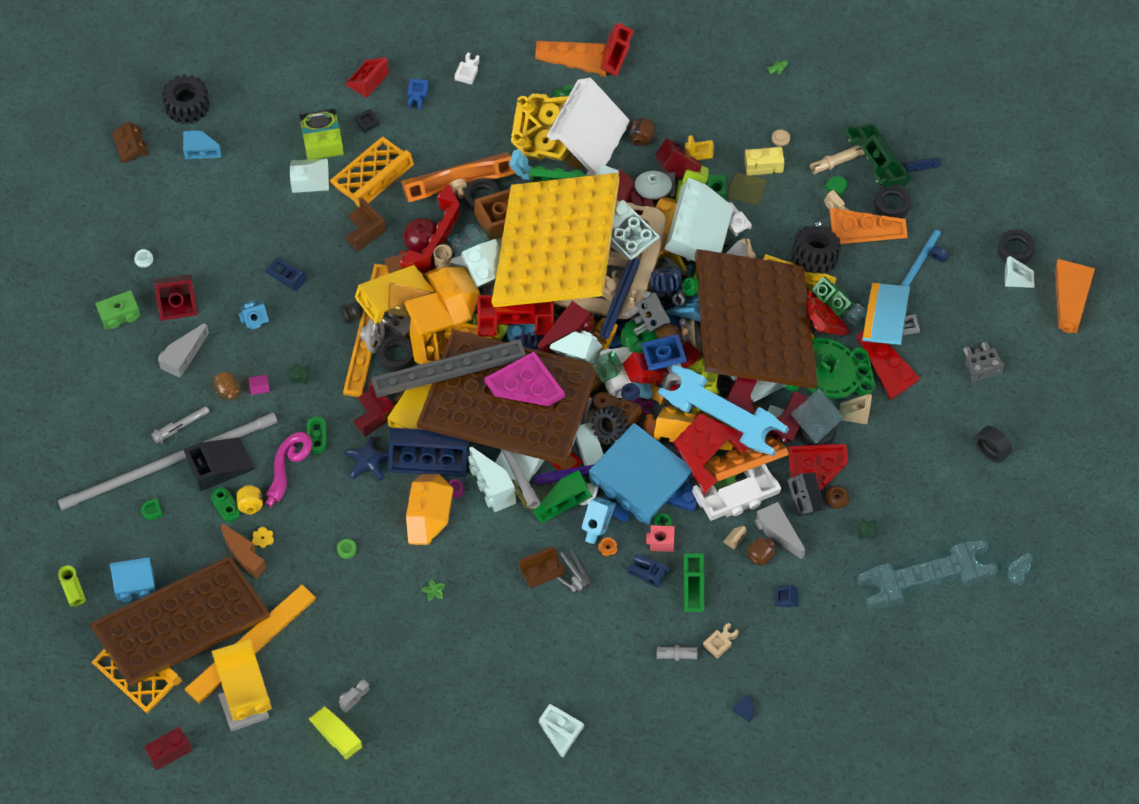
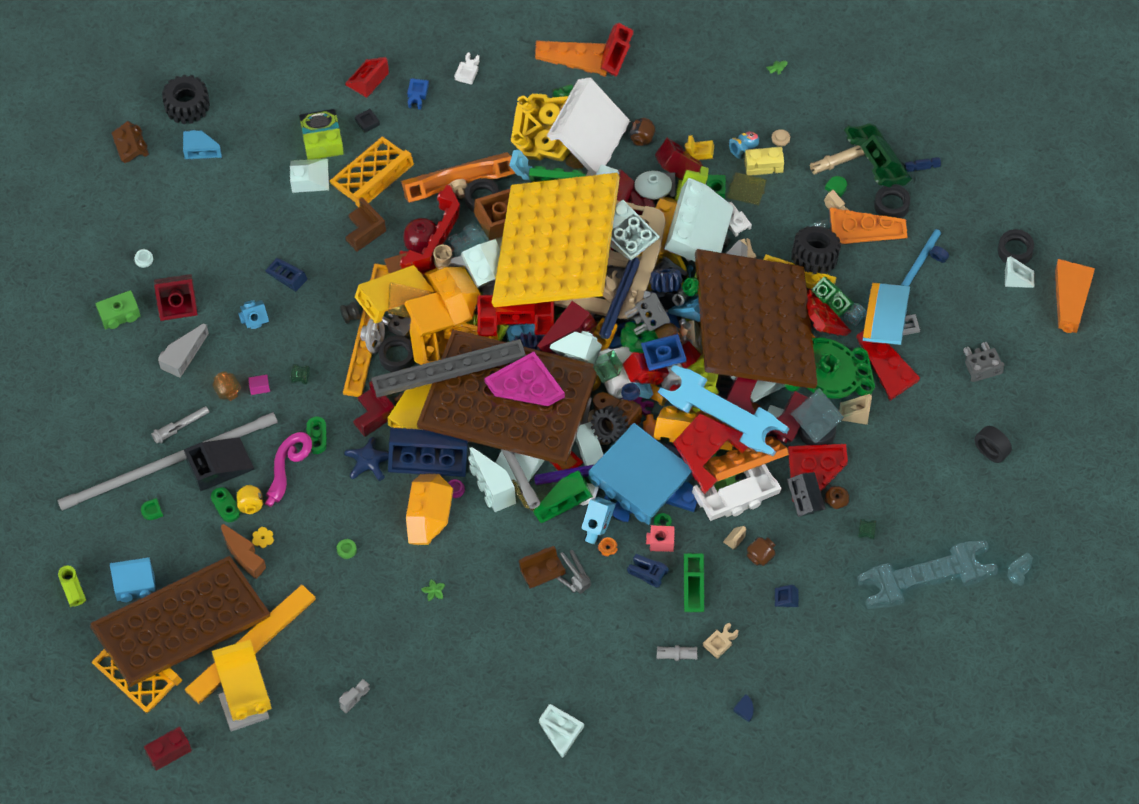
(336, 732): neon yellow slope -> none
(744, 142): none -> dark azure animal
(778, 528): light grey slope -> none

